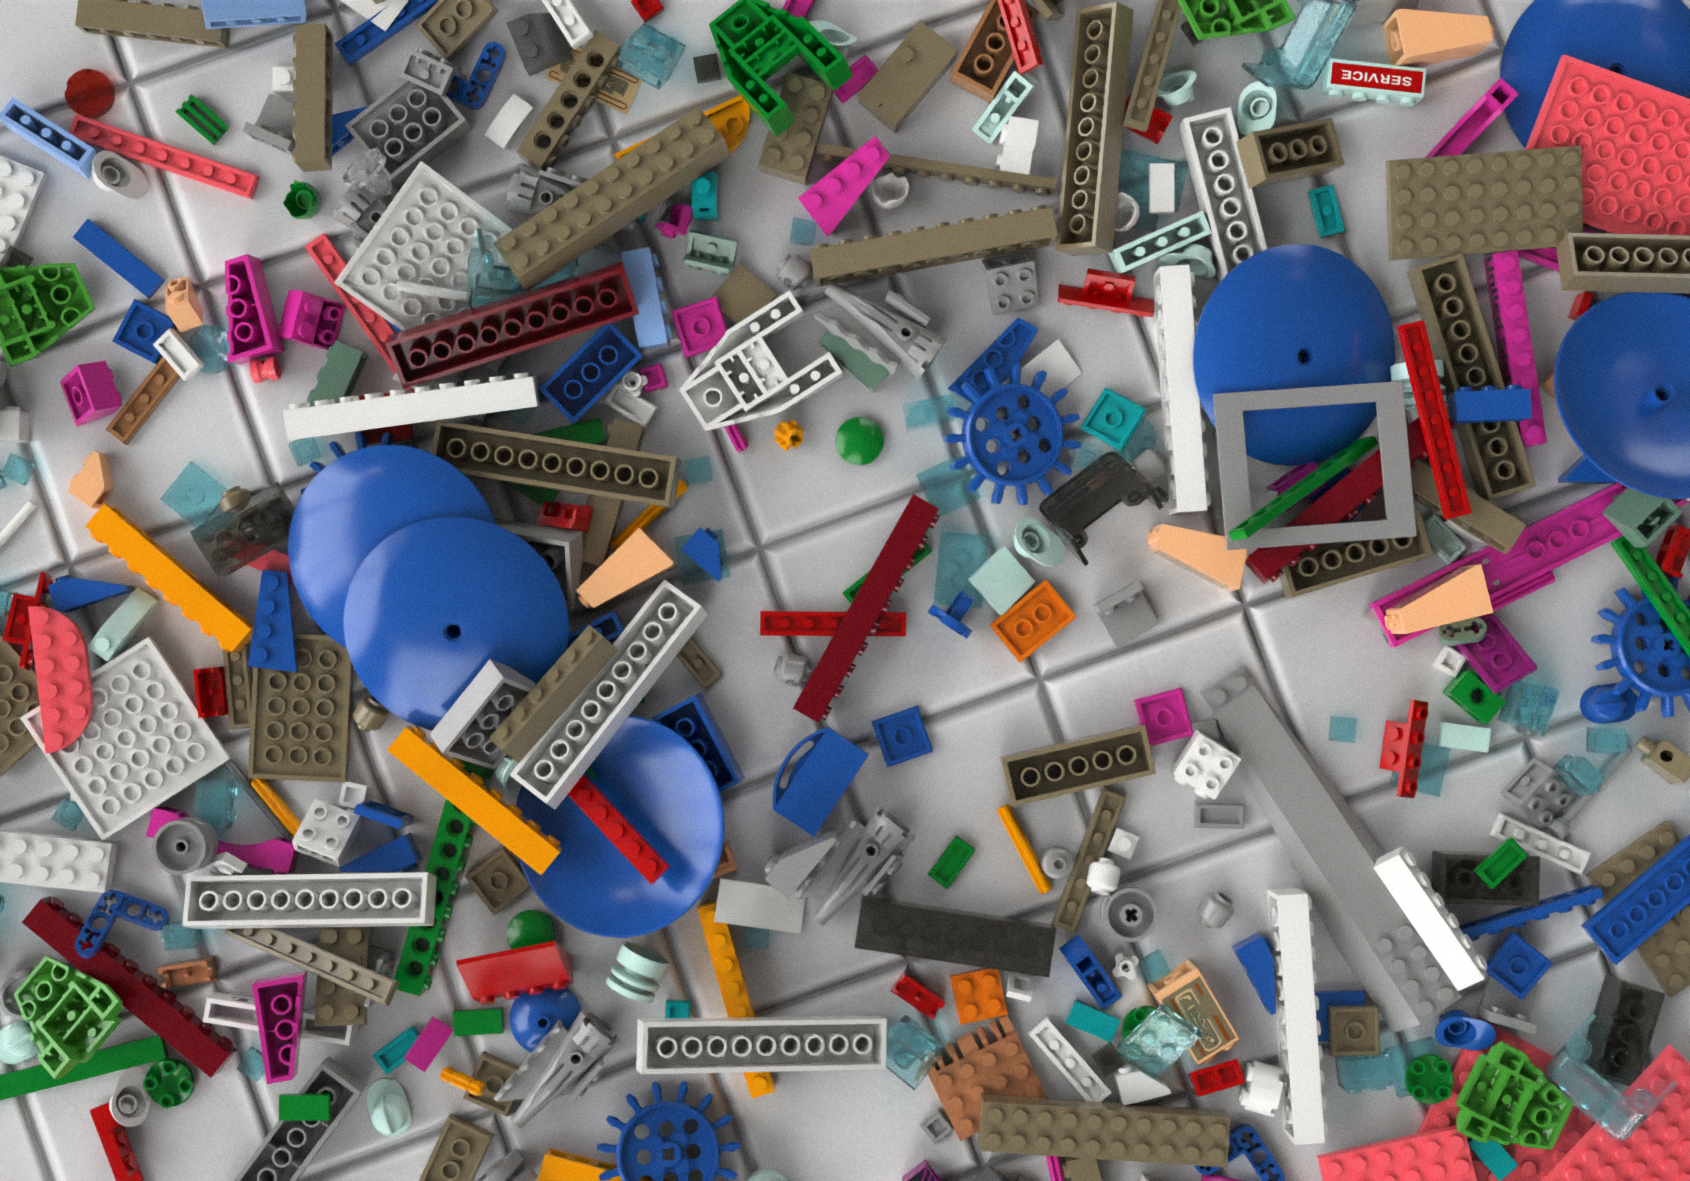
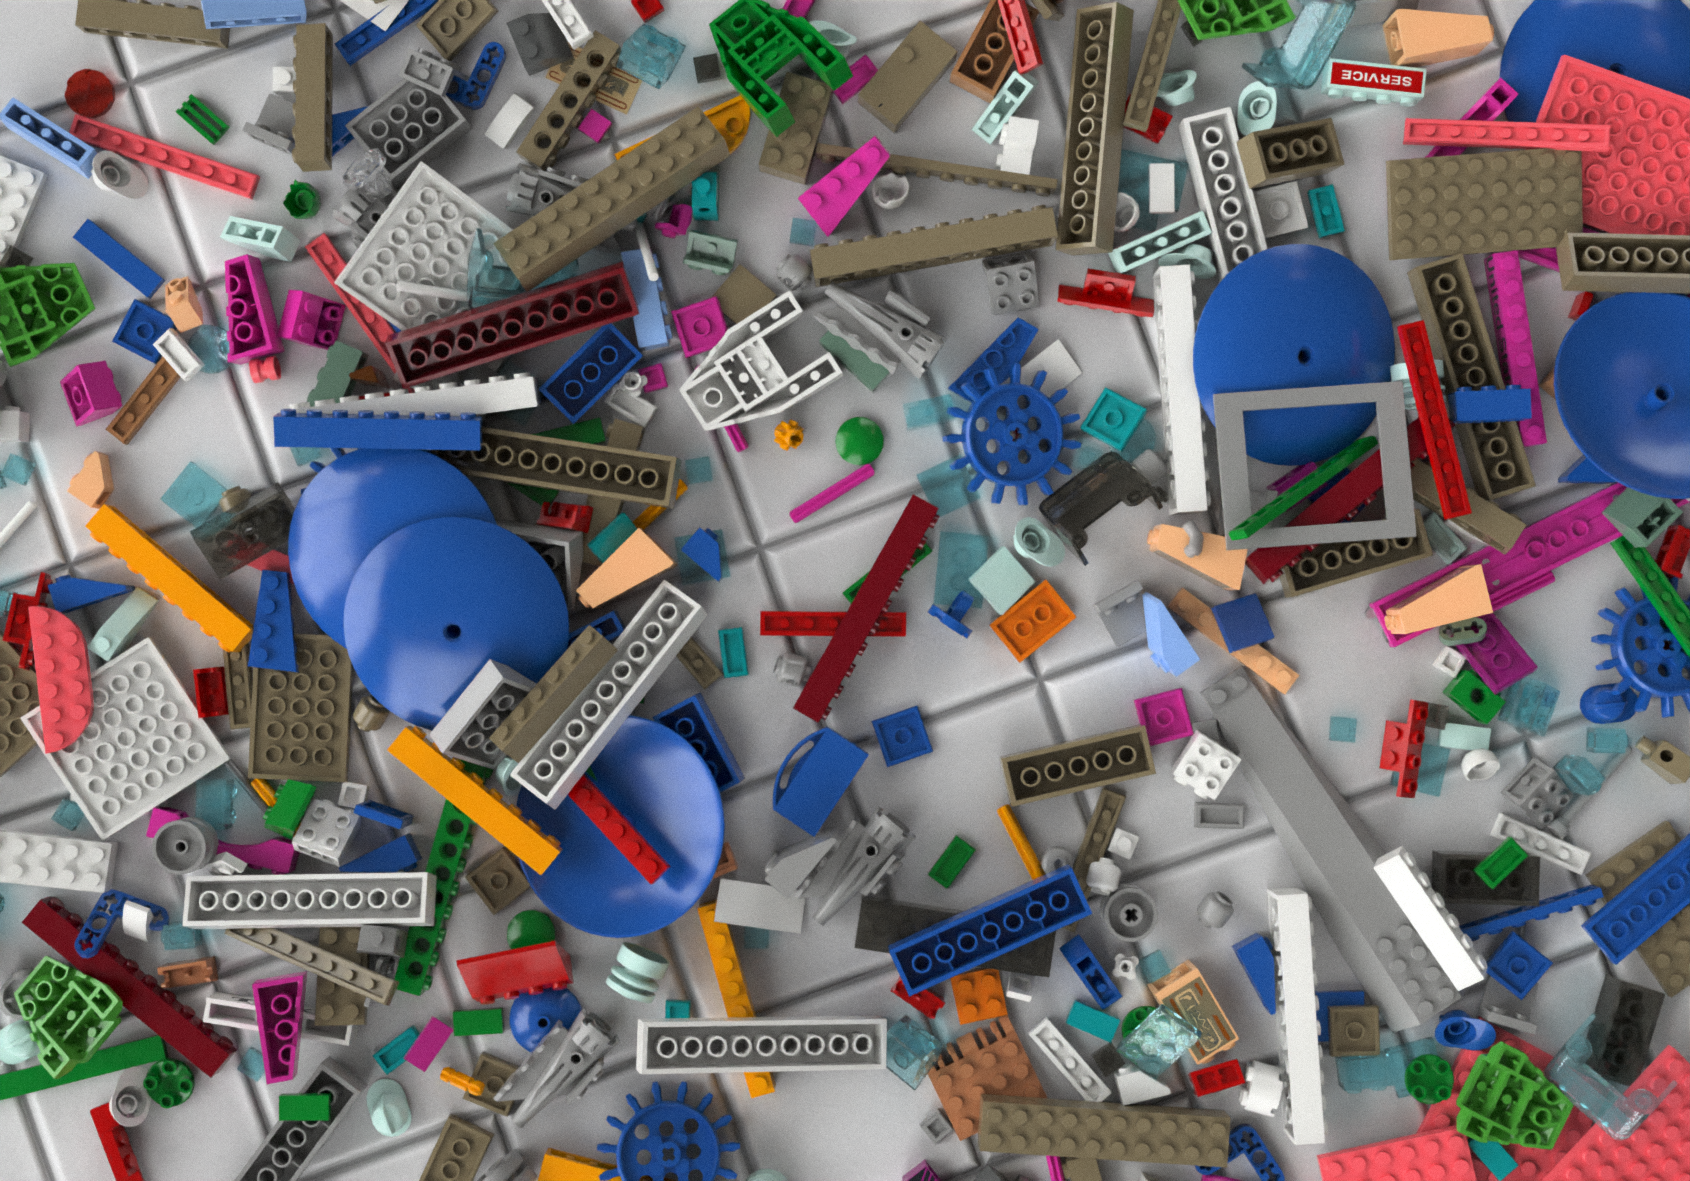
(137, 920): none -> white slope
(261, 237): none -> light aqua slope
(289, 808): none -> green slope
(370, 376): none -> reddish brown slope
(377, 431): none -> blue brick
(382, 941): none -> light grey torso
(595, 126): none -> dark pink tile
(612, 537): none -> teal tile
(646, 252): none -> white bar
(733, 652): none -> teal tile
(831, 493): none -> dark pink axle
(989, 929): none -> blue brick
(1165, 639): none -> light blue slope
(1196, 539): none -> light grey arm
(1242, 623): none -> blue tile
(1253, 657): none -> light nougat plate
(1280, 210): none -> white plate
(1437, 716): none -> clear smoke plate
(1479, 764): none -> white hair
(1507, 134): none -> coral tile

